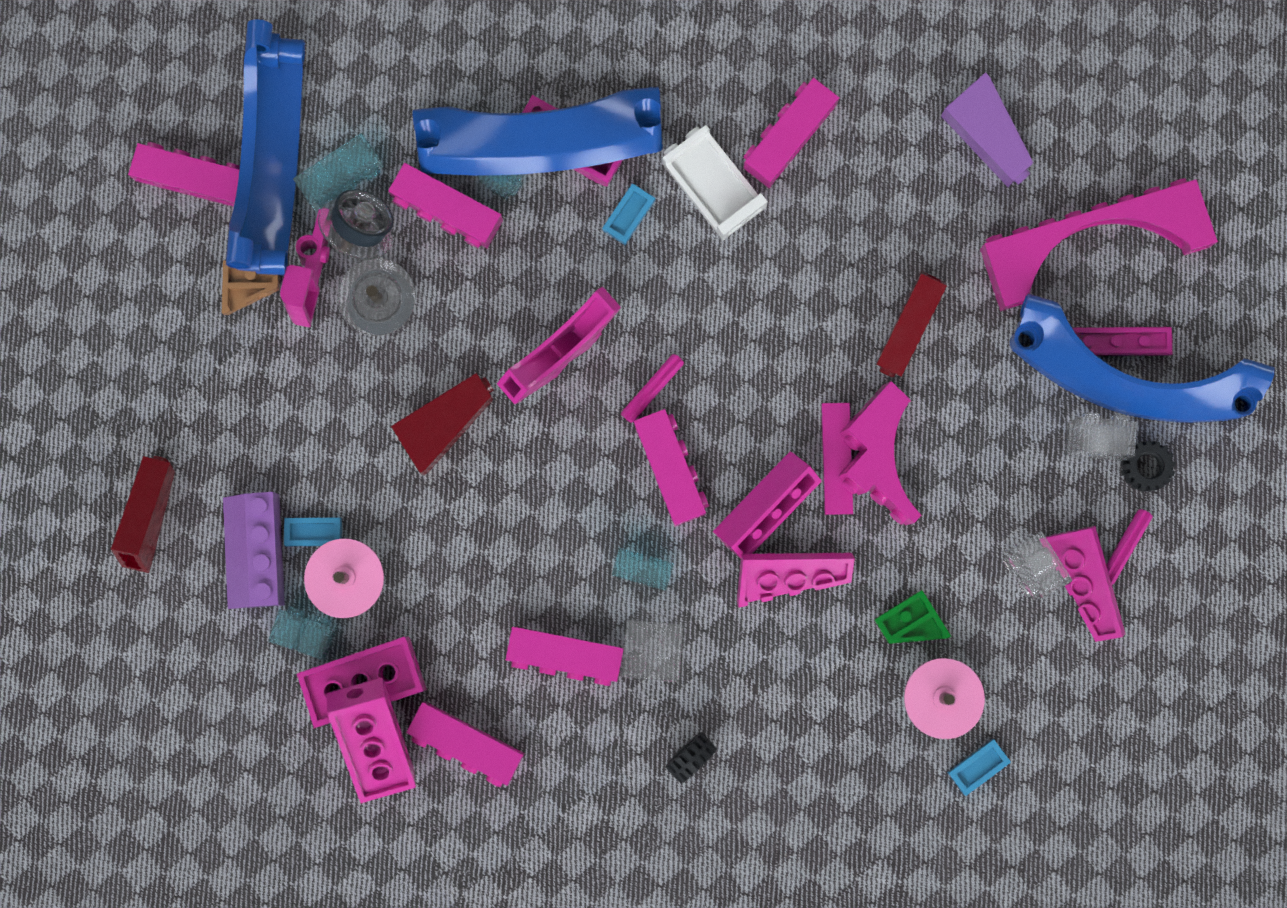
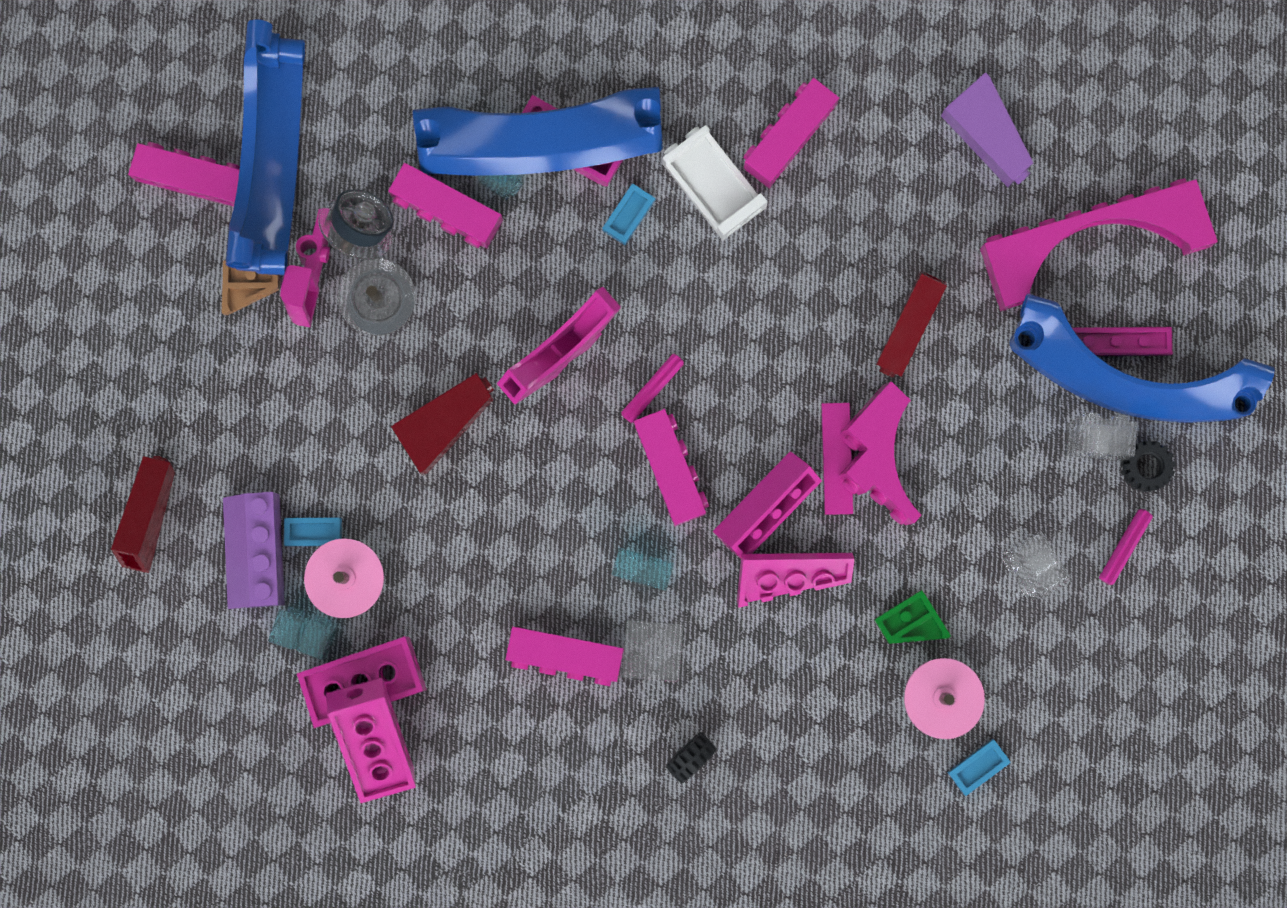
(339, 172): clear light blue brick -> none
(465, 743): dark pink brick -> none
(1091, 584): dark pink wing -> none

